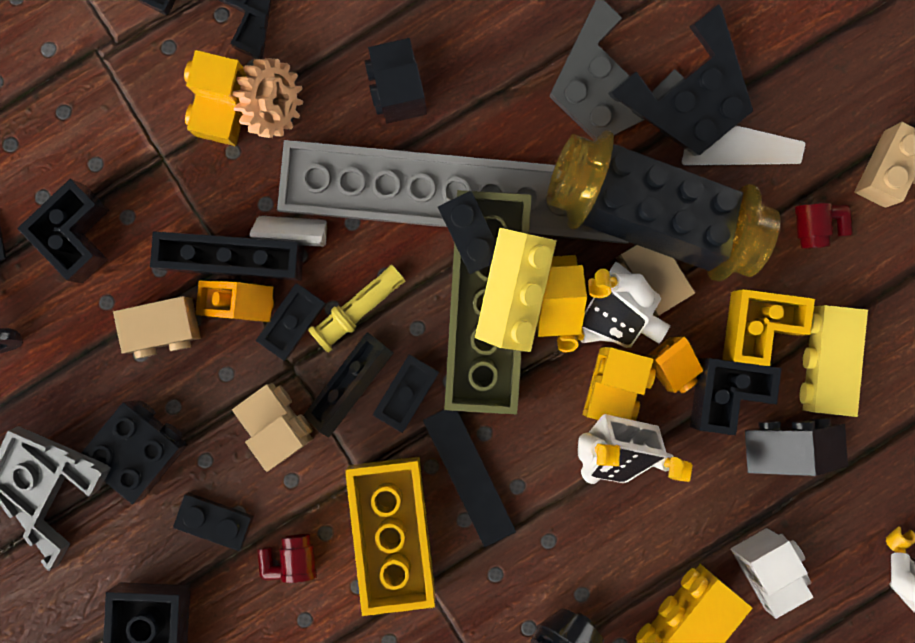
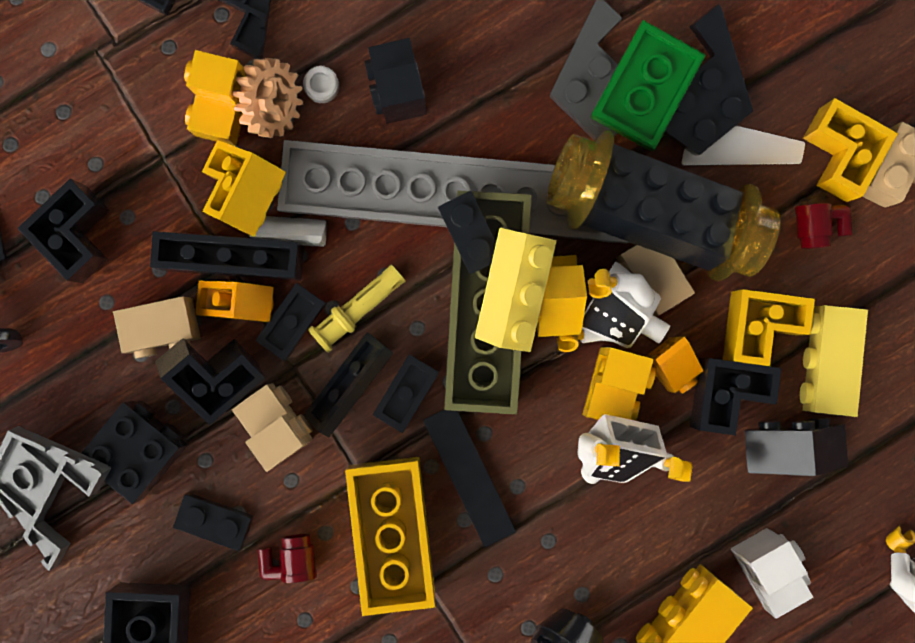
(213, 384): none -> black brick
(243, 187): none -> yellow brick
(321, 84): none -> white tile
(647, 86): none -> green tile
(856, 147): none -> yellow brick

